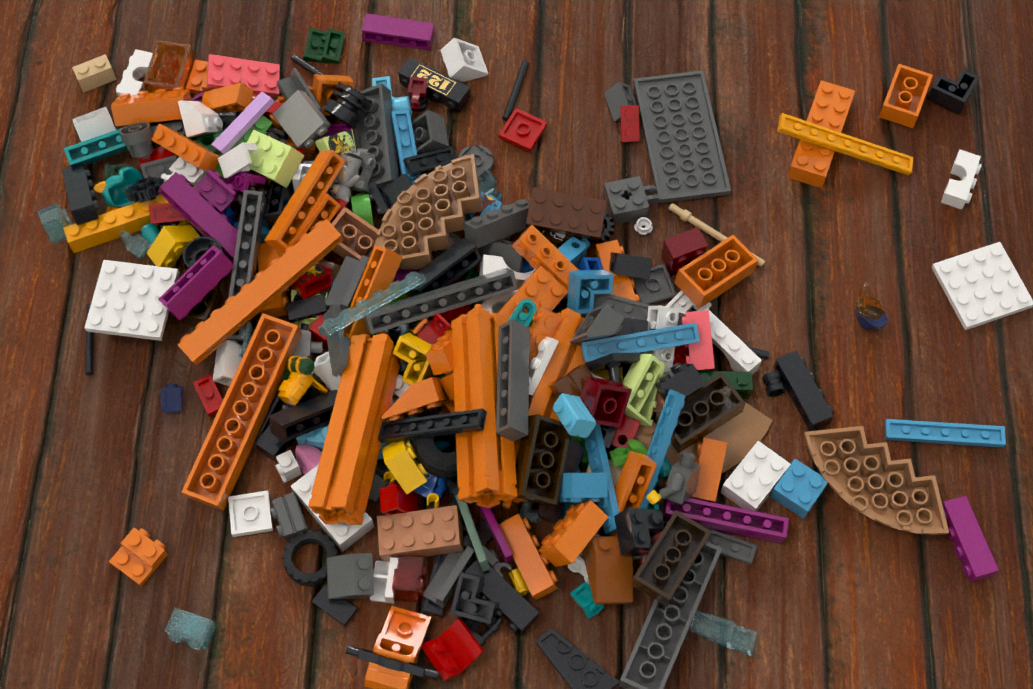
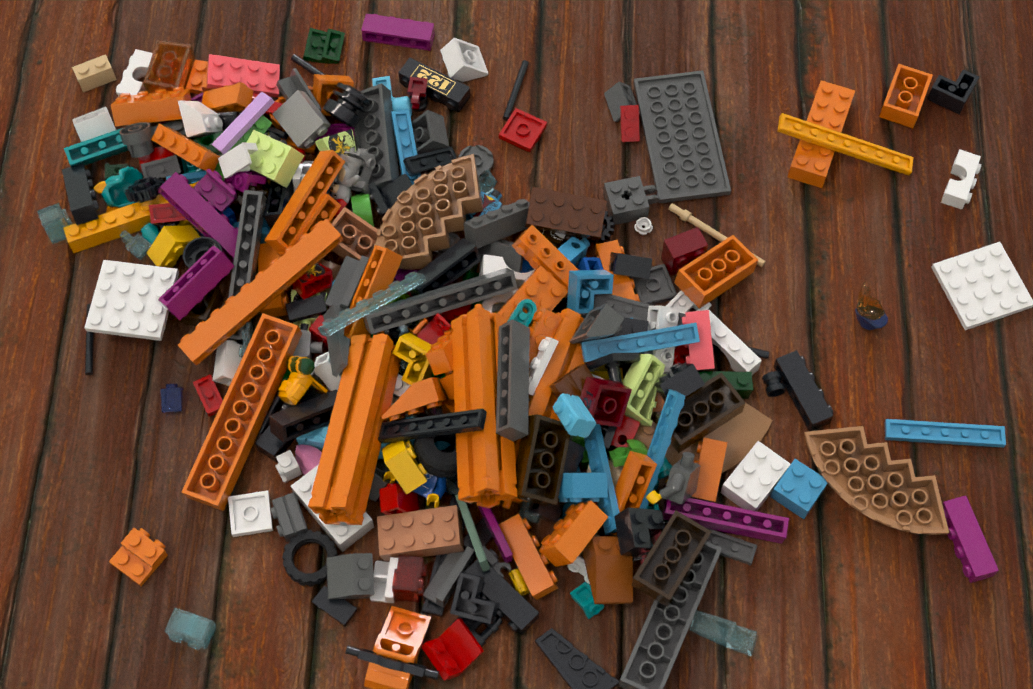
(187, 169): white plate -> none

